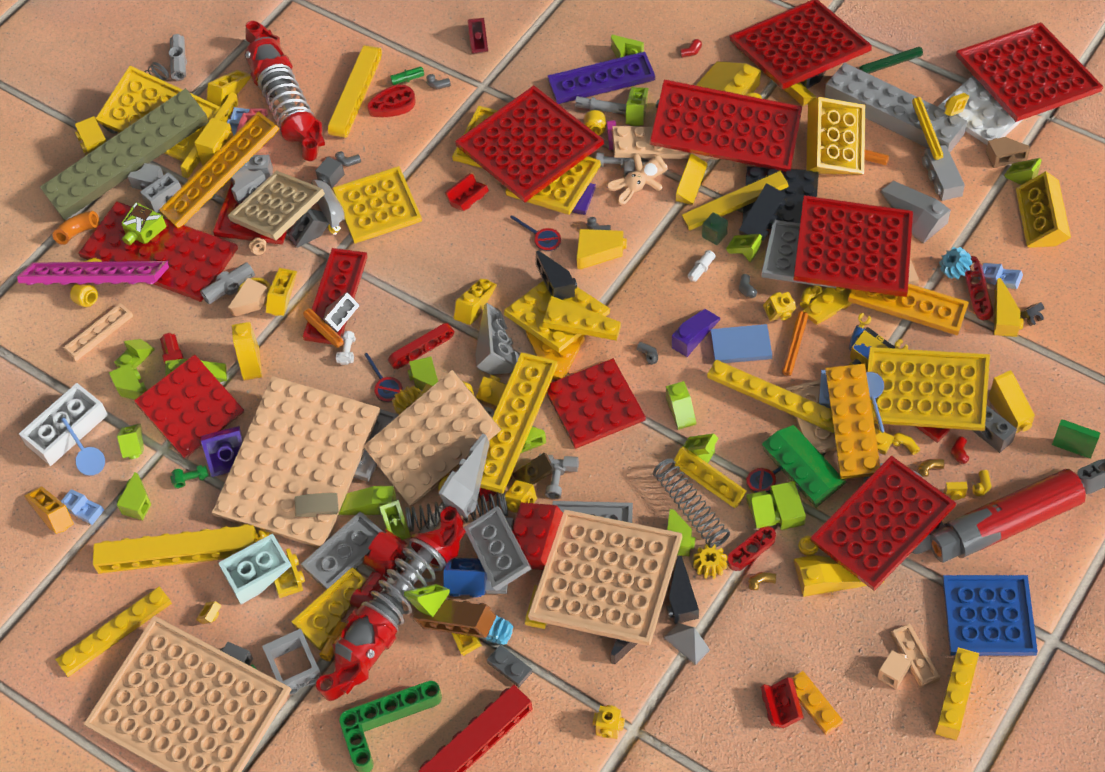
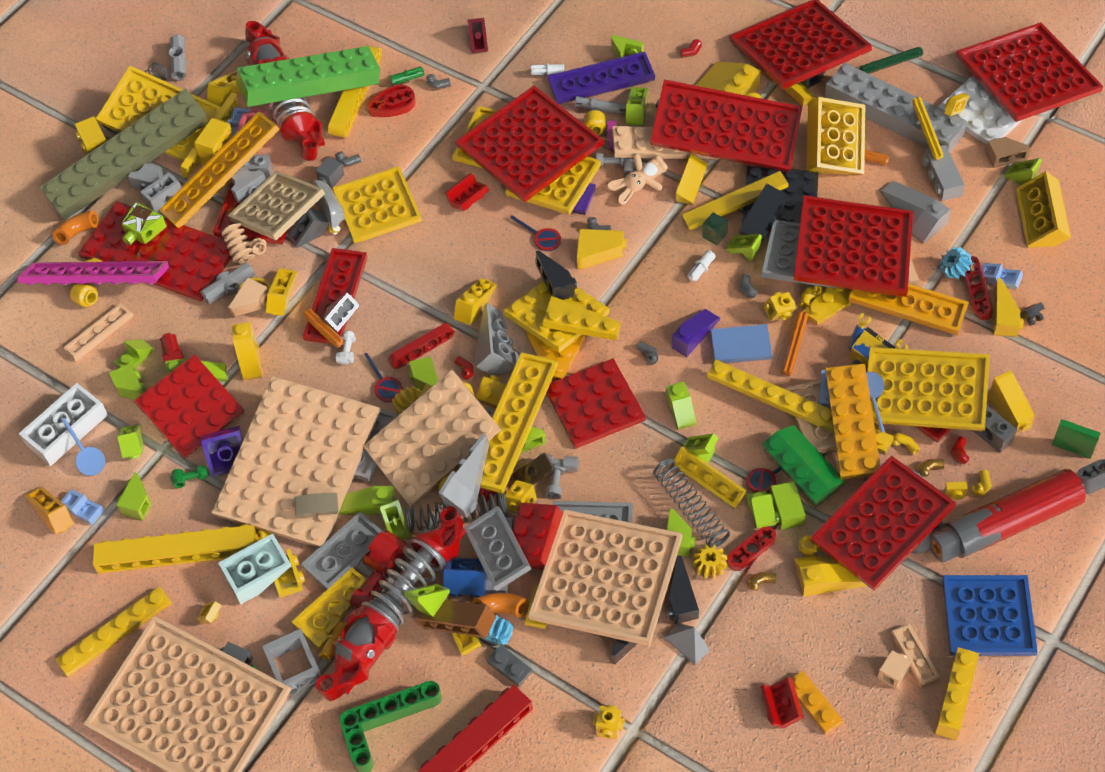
(236, 244): none -> light nougat piece
(307, 76): none -> bright green brick
(467, 368): none -> red arm
(505, 603): none -> orange cylinder
(548, 69): none -> white axle

